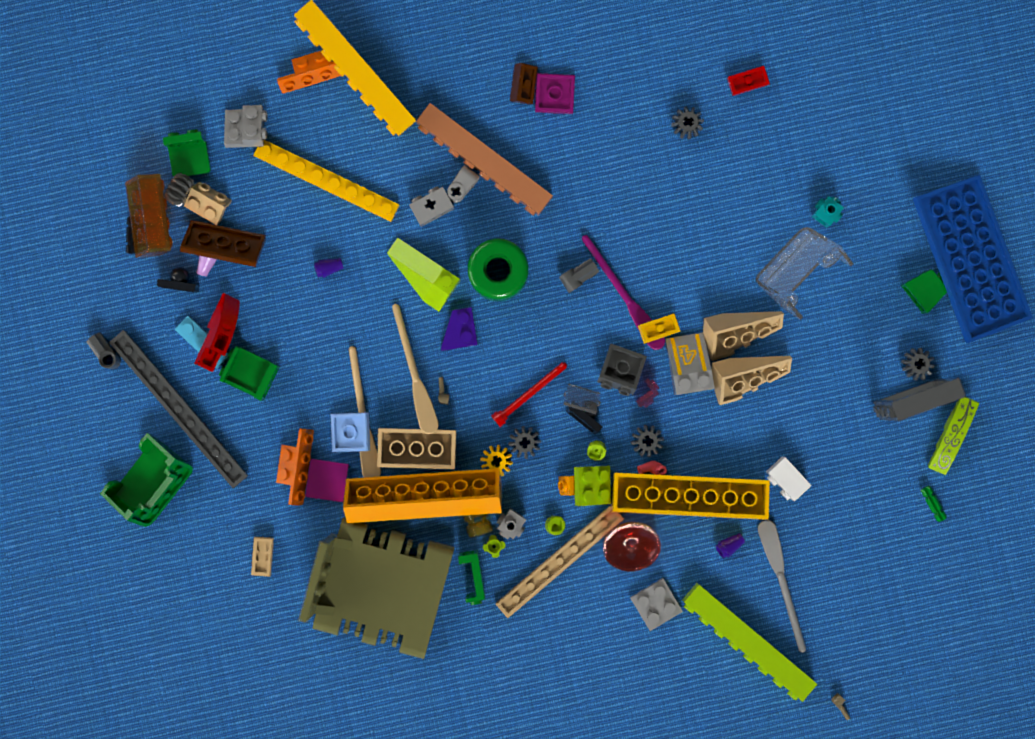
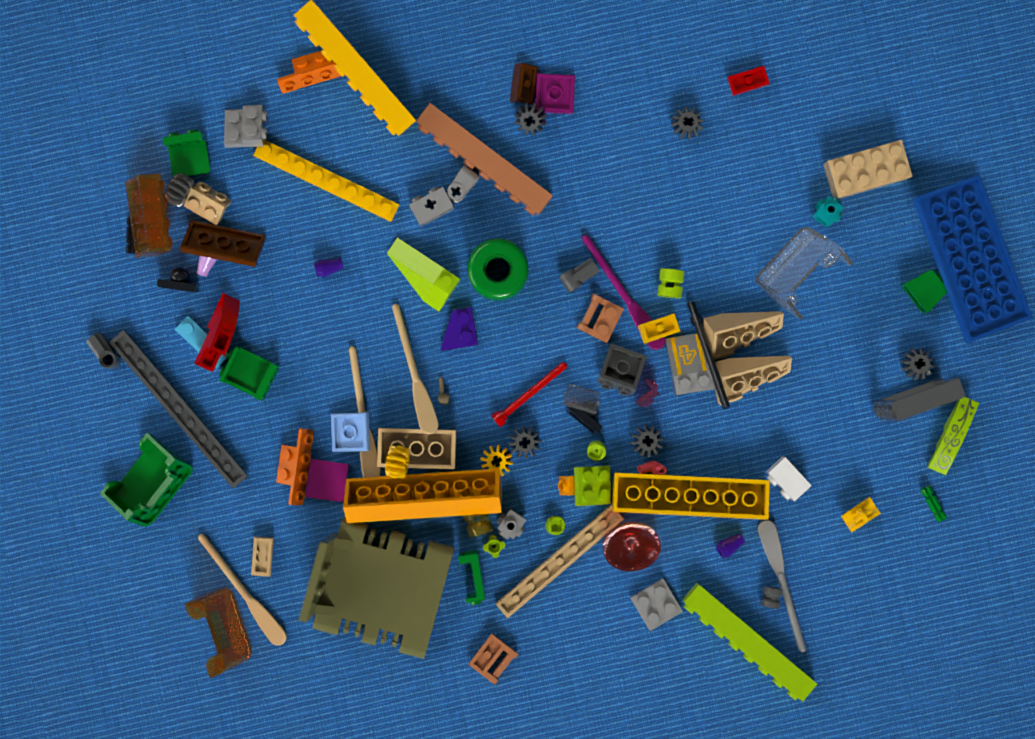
(225, 627): none -> clear orange windscreen
(264, 619): none -> tan piece
(397, 461): none -> yellow gear
(487, 656): none -> nougat plate
(536, 124): none -> dark grey gear
(606, 321): none -> nougat plate
(670, 276): none -> lime wheel
(697, 321): none -> black bar
(771, 597): none -> dark grey wheel
(838, 701): dark tan hand -> none
(860, 514): none -> yellow hips
(867, 170): none -> tan brick

